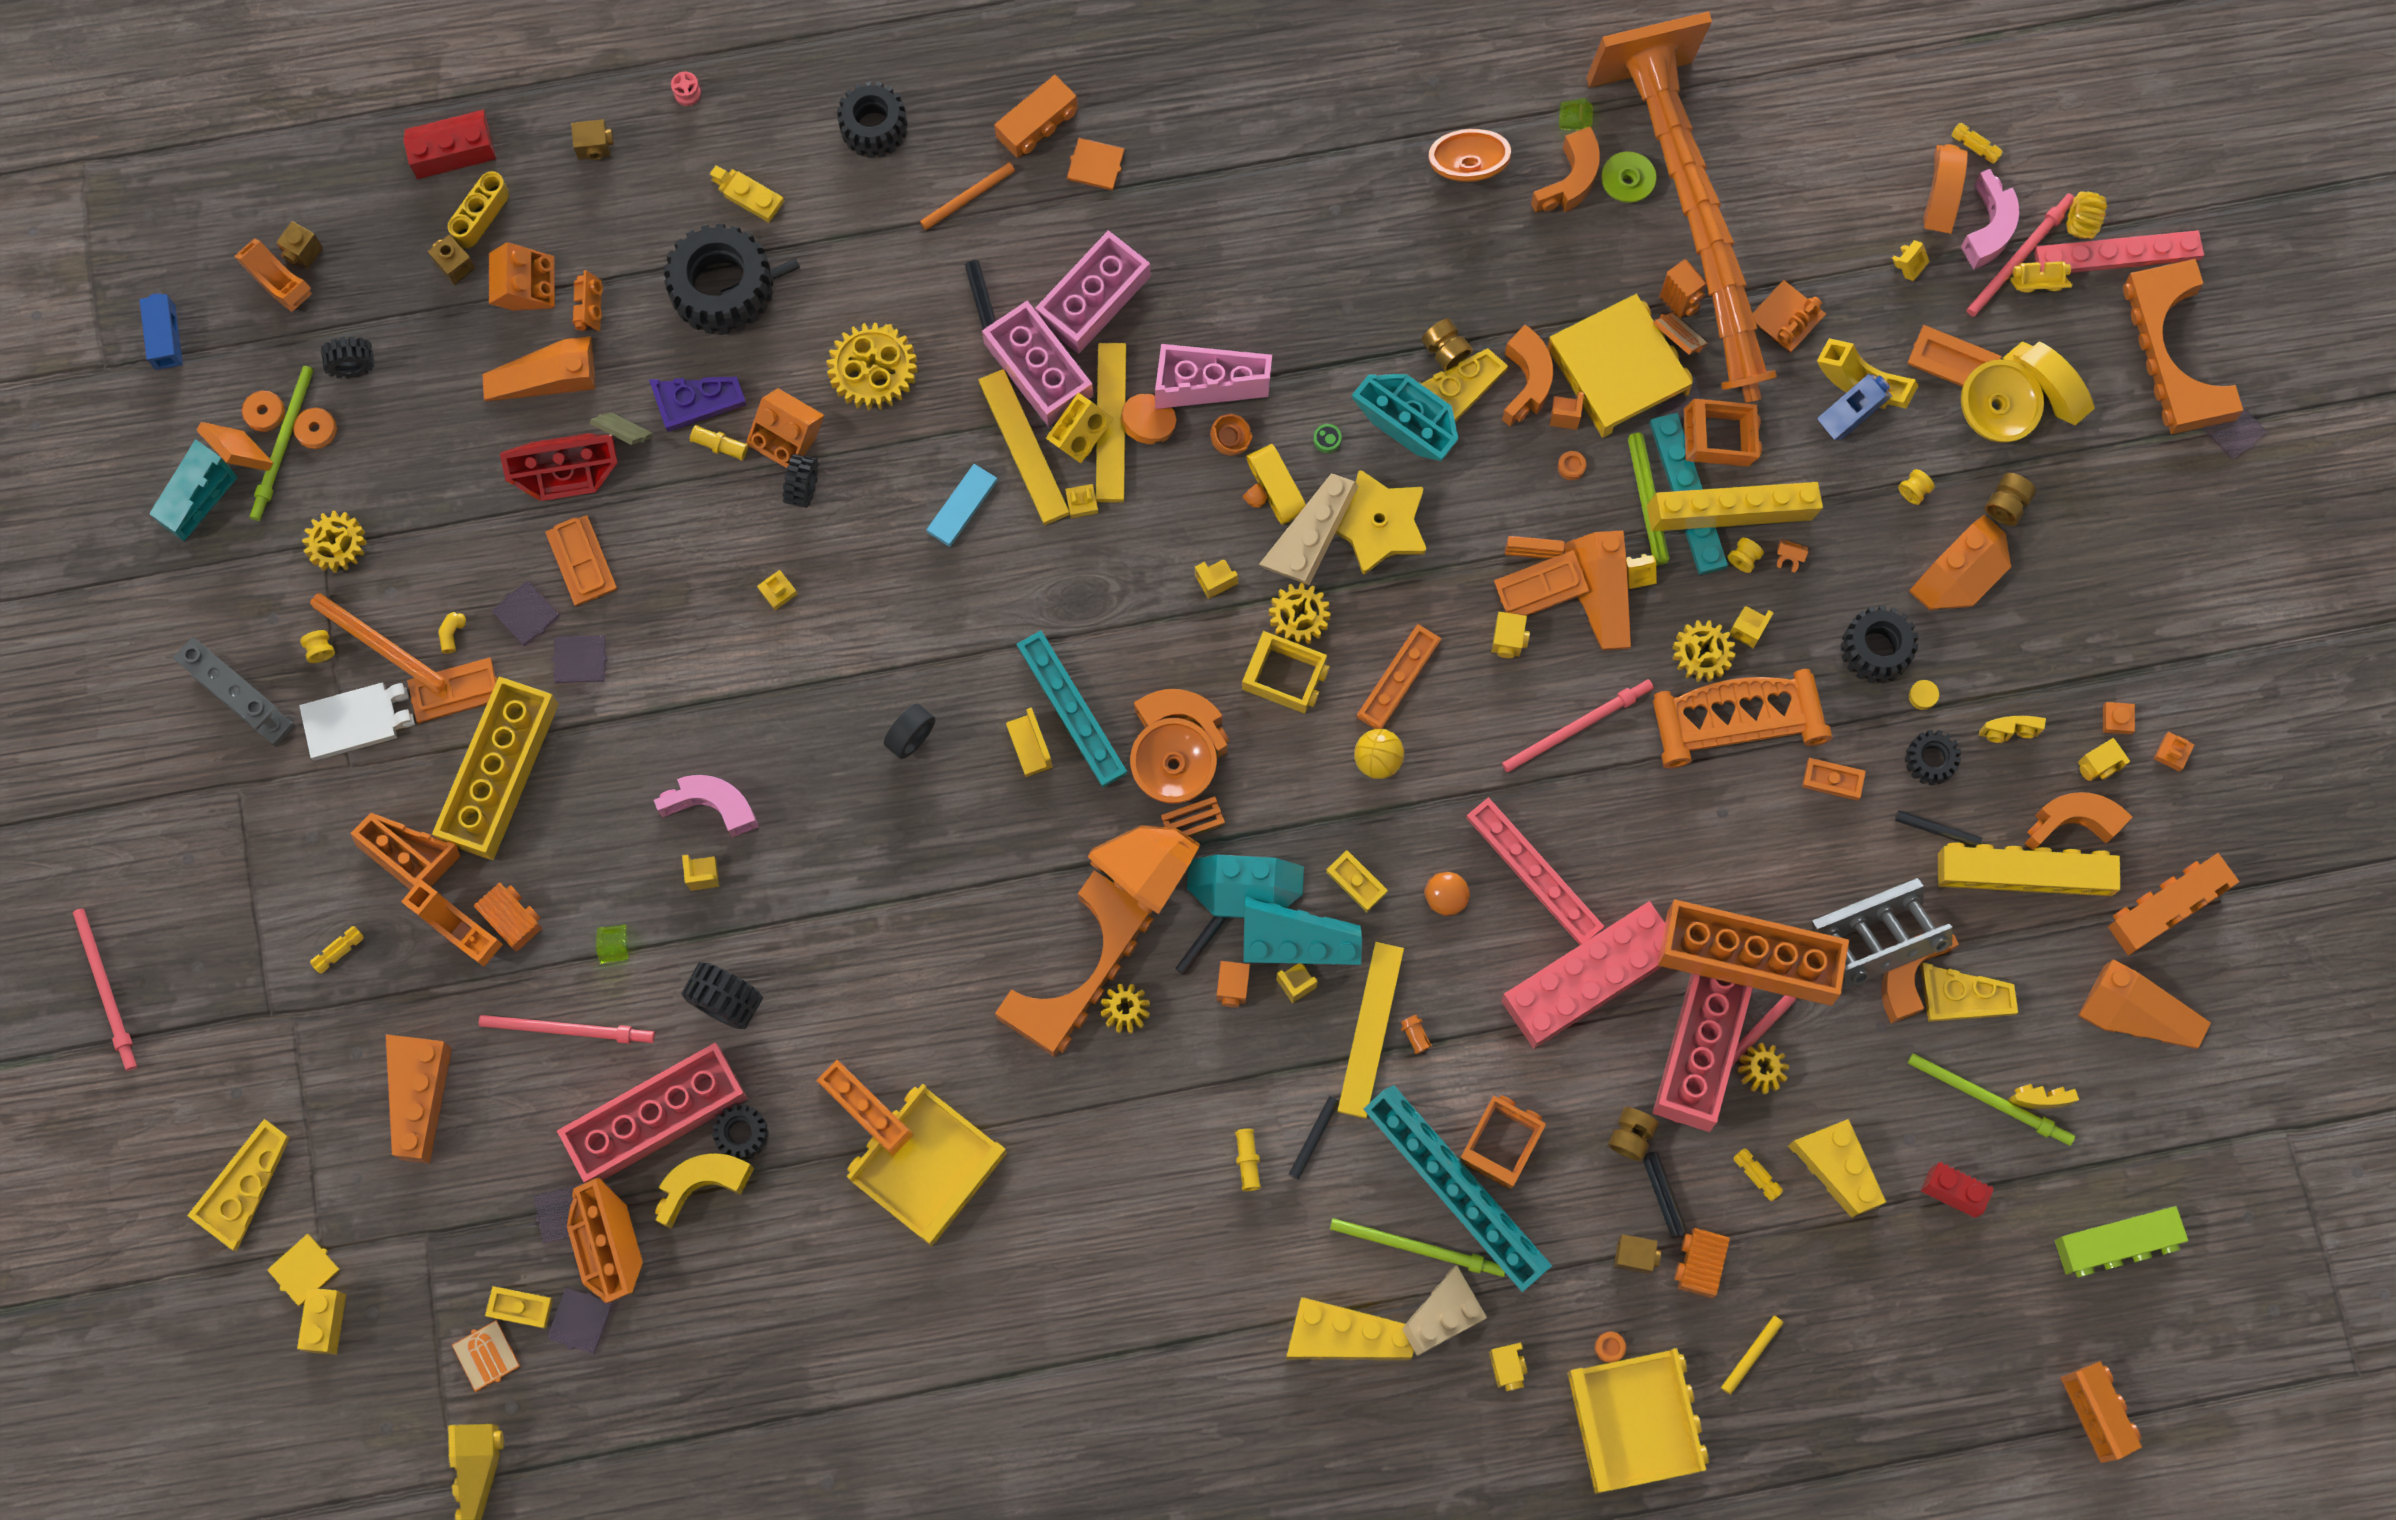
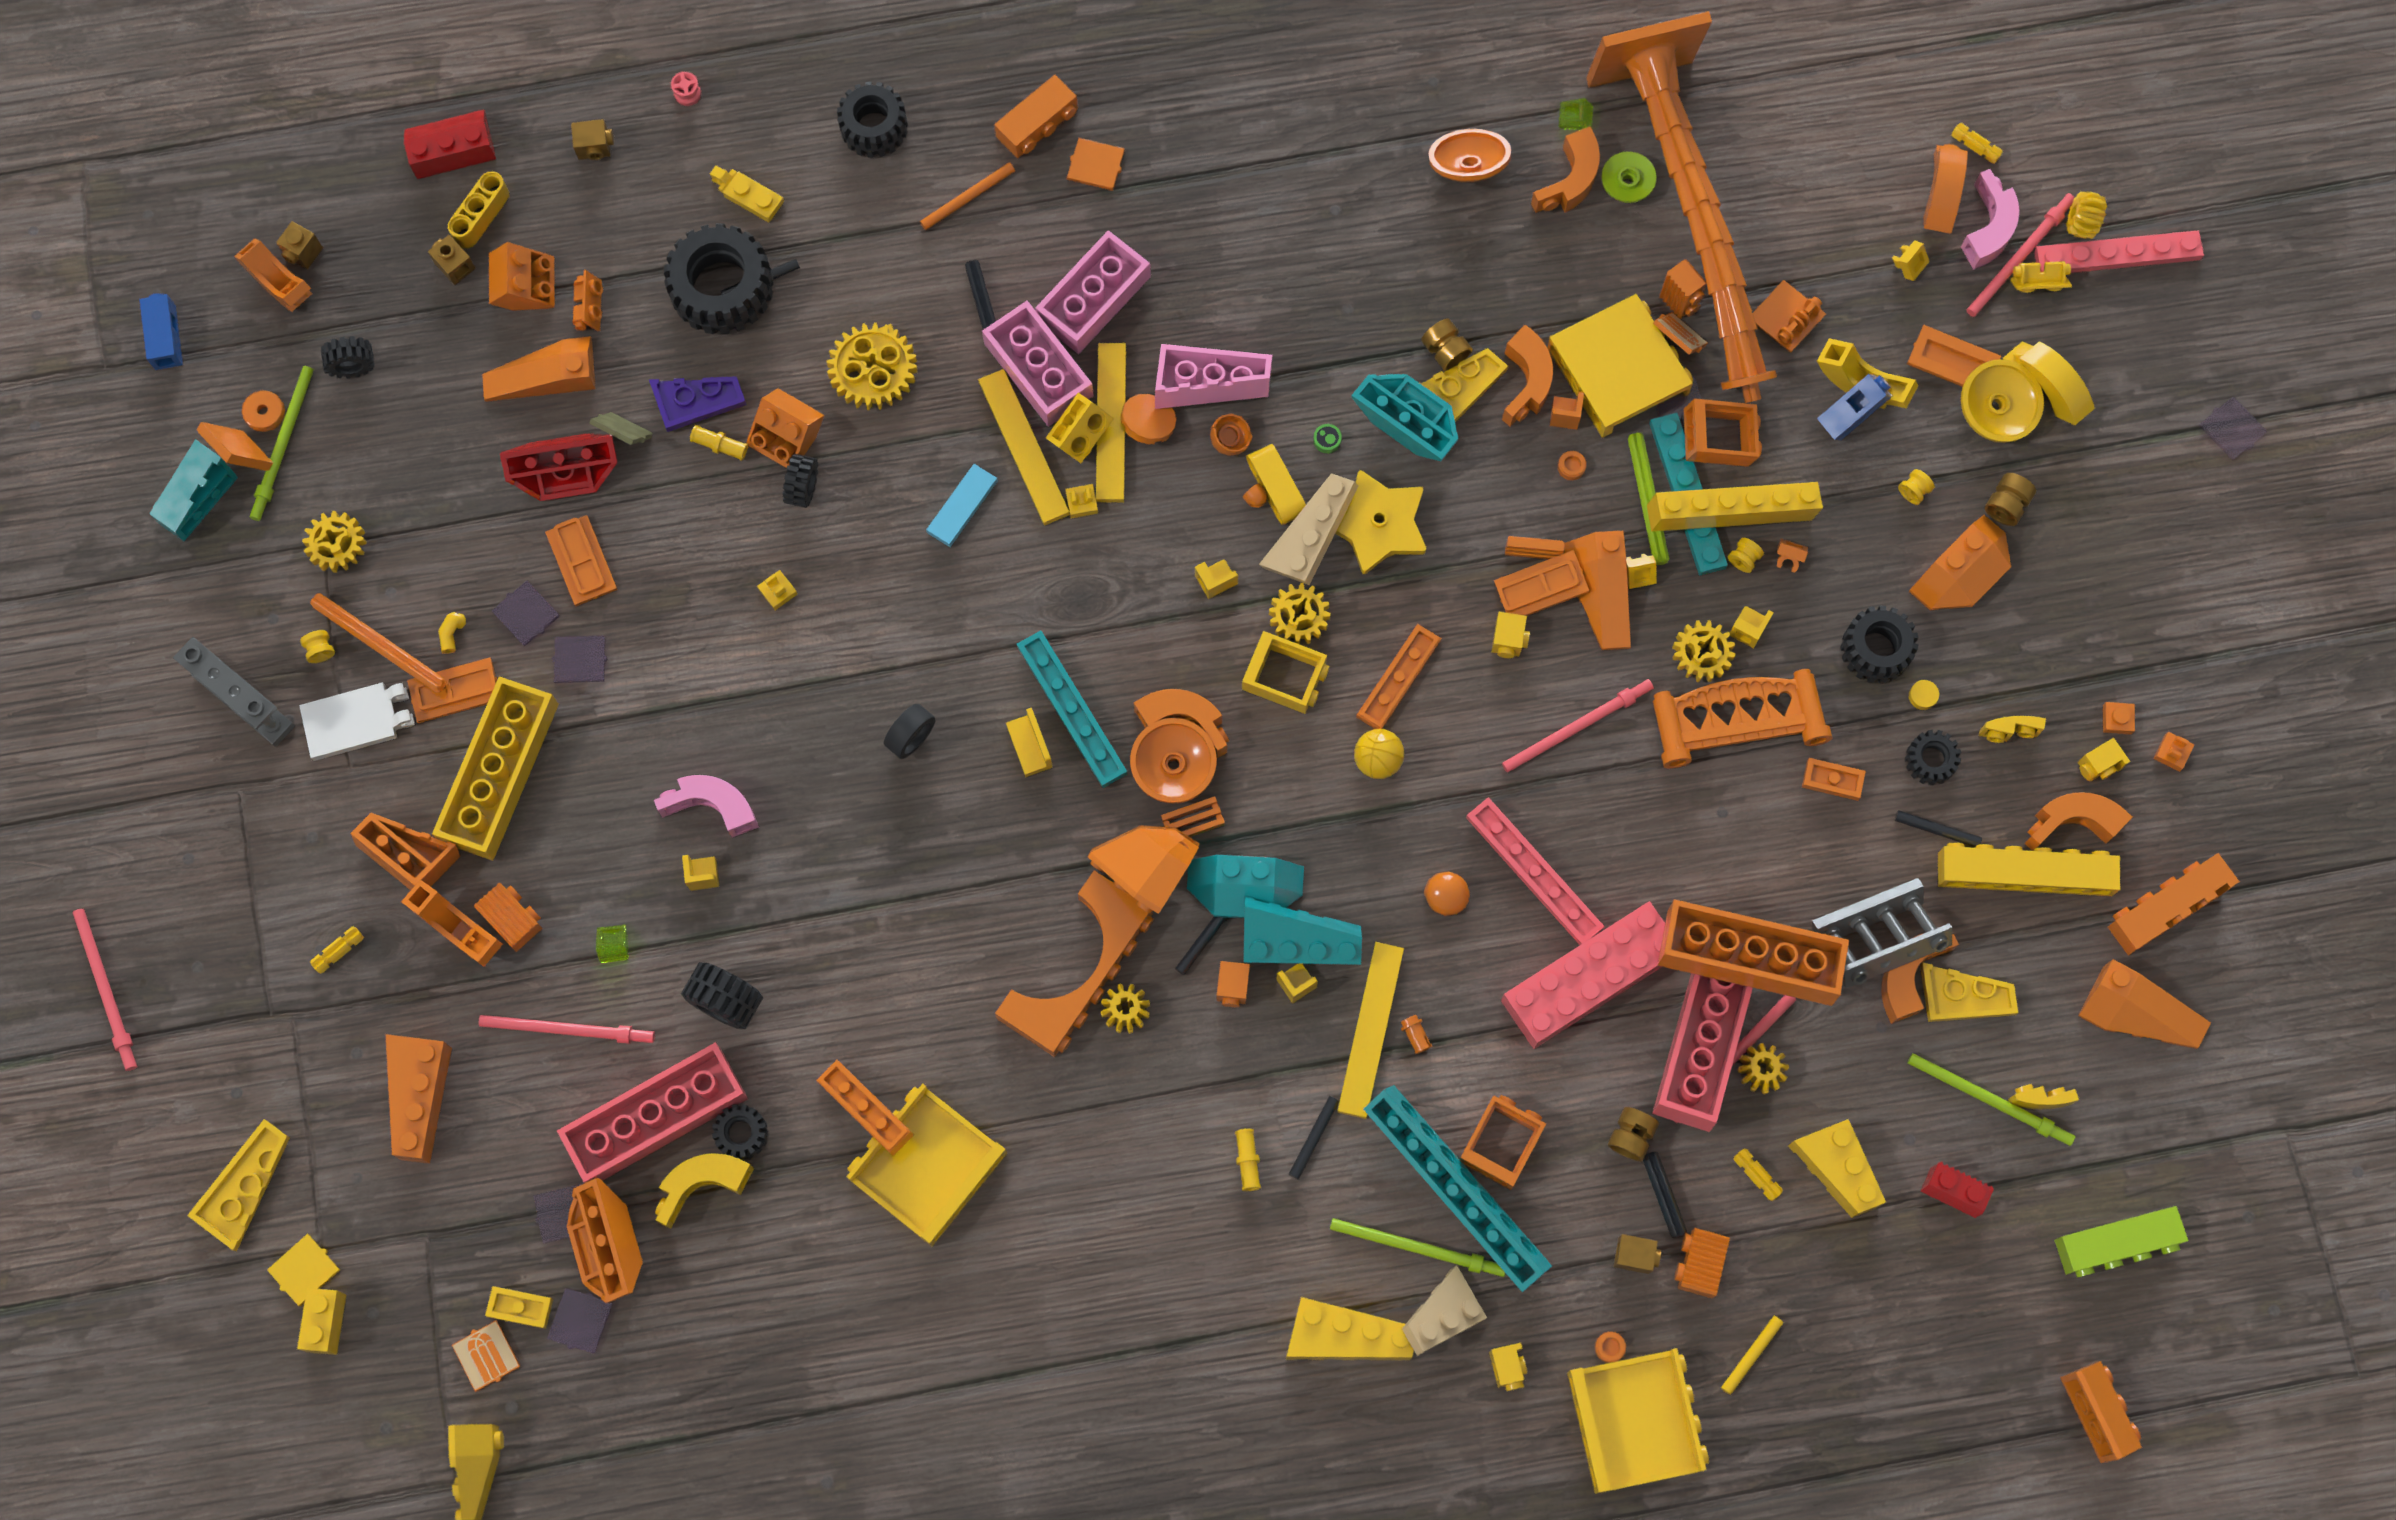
(322, 436): orange piece -> none
(1356, 881): yellow plate -> none
(2184, 400): orange arch -> none

